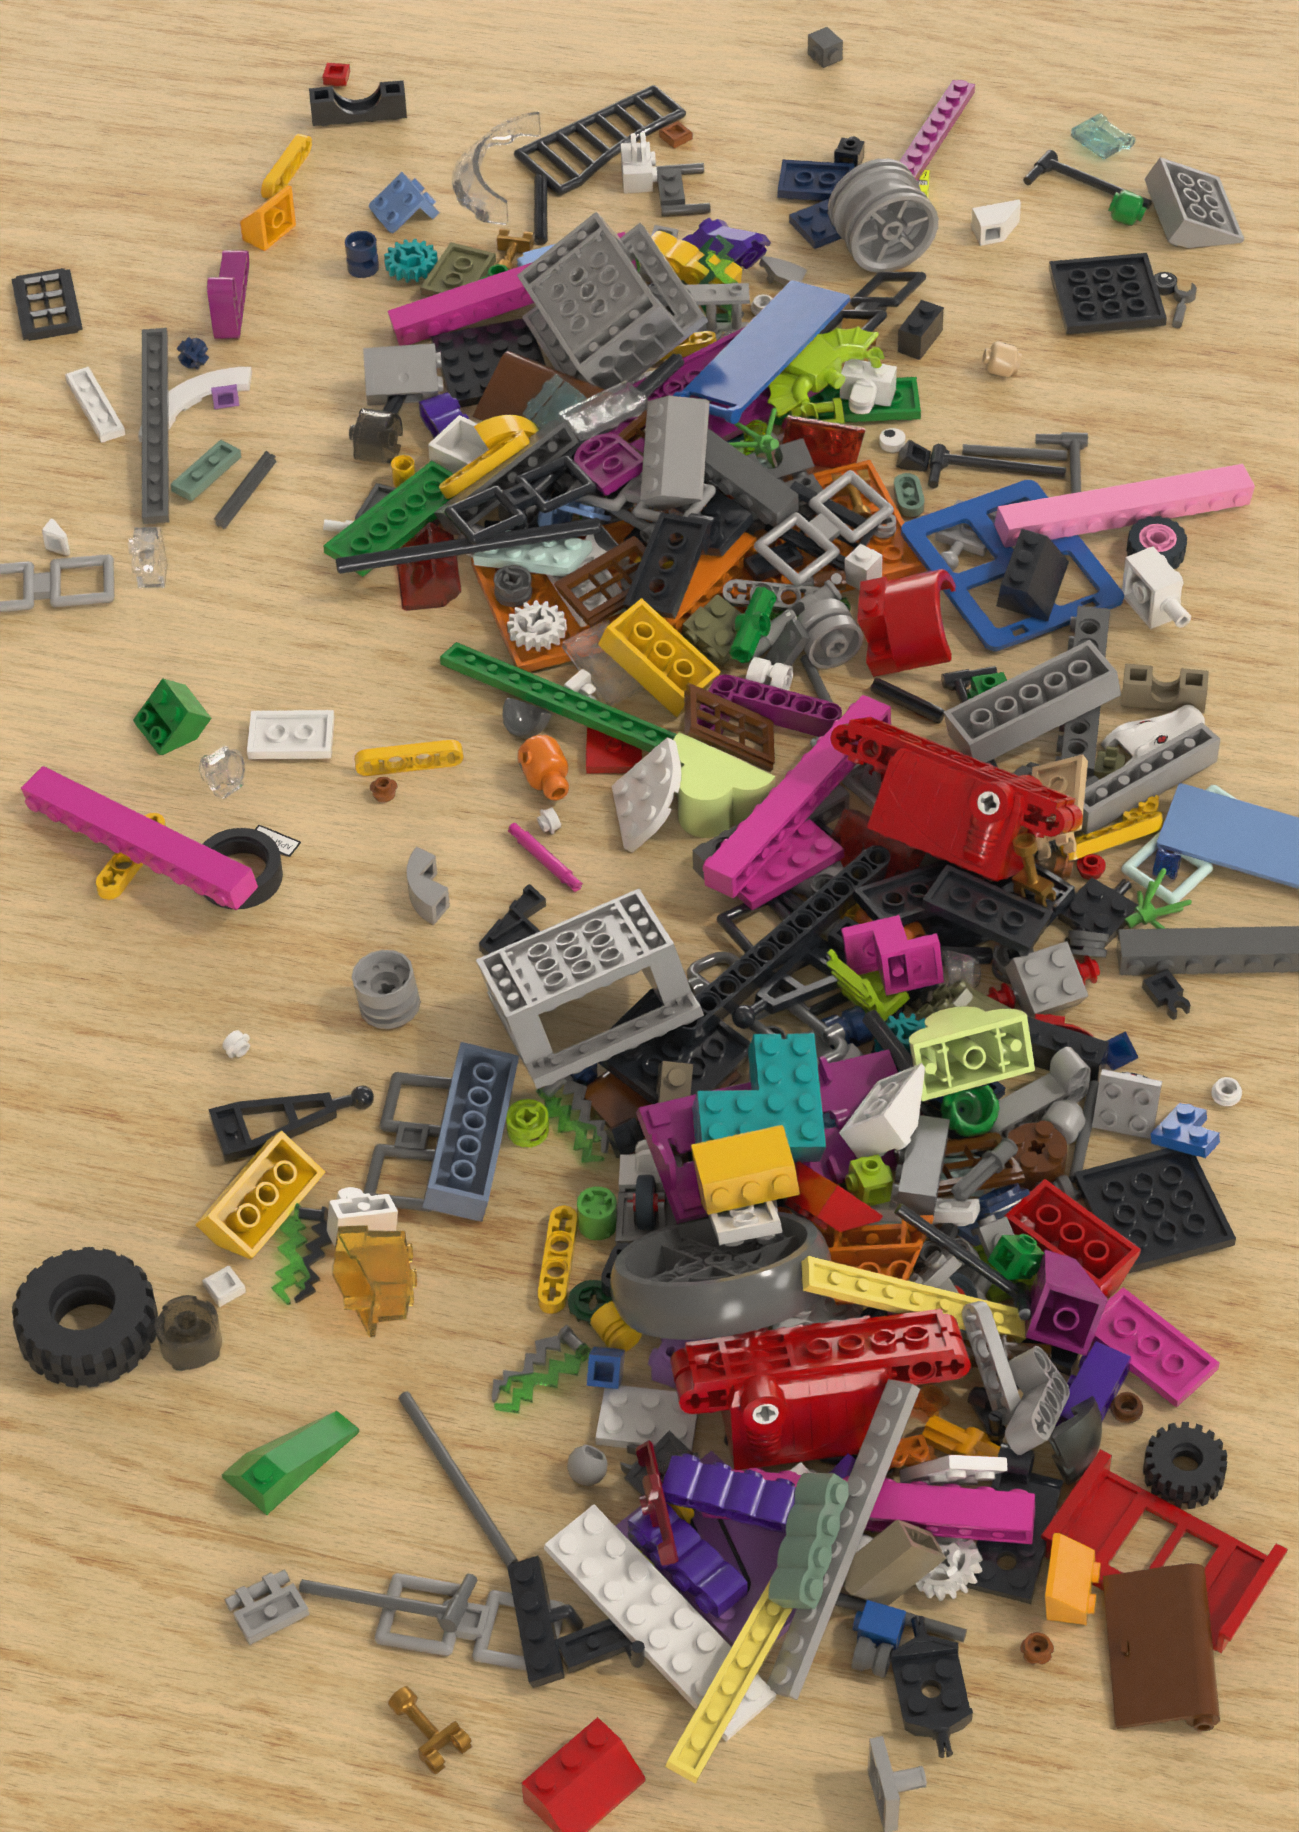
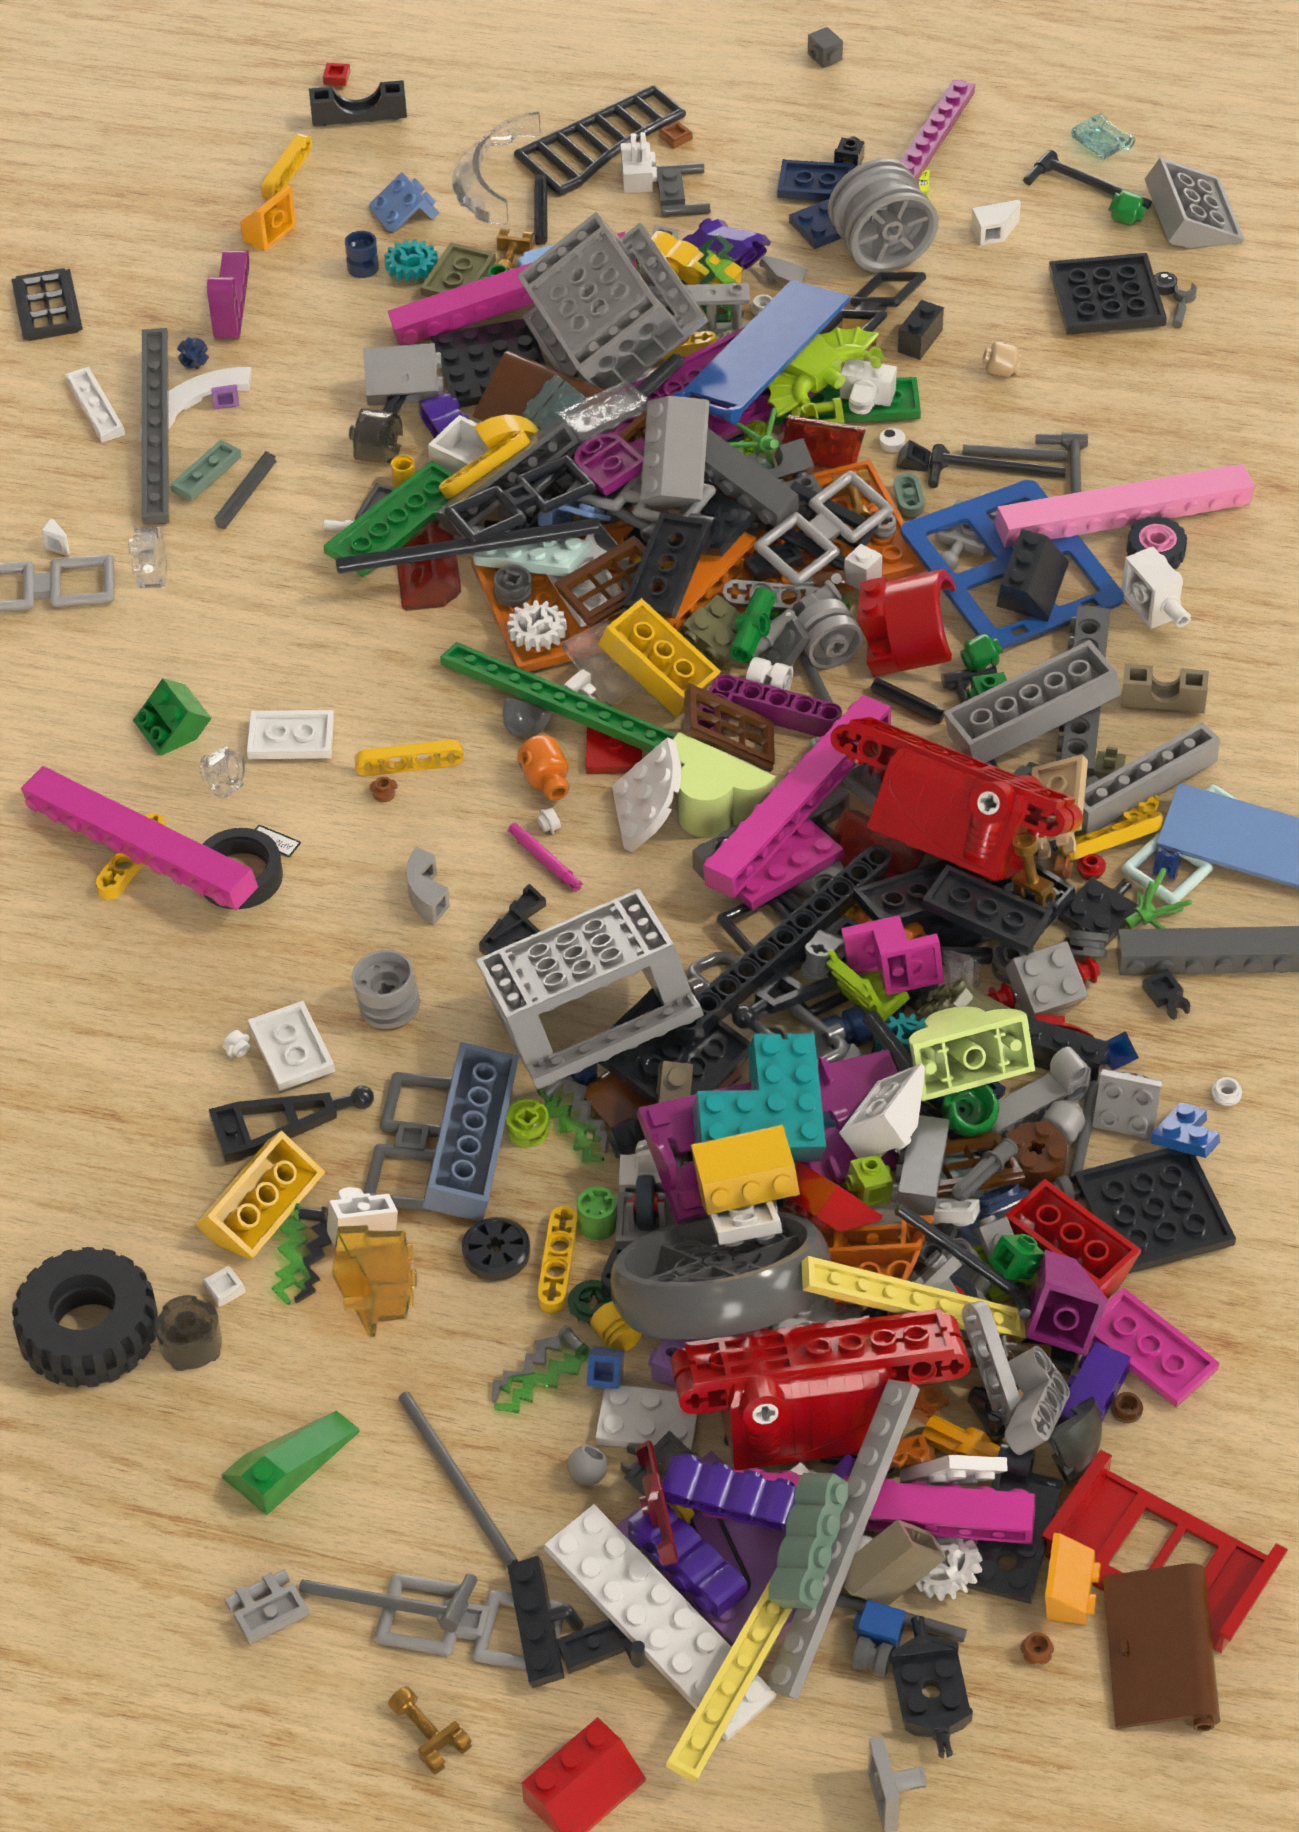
(291, 1045): none -> white plate
(501, 1264): none -> black wheel
(817, 957): none -> dark grey piece
(981, 653): none -> green head
(1145, 735): white animal -> none
(1179, 1484): black tyre -> none

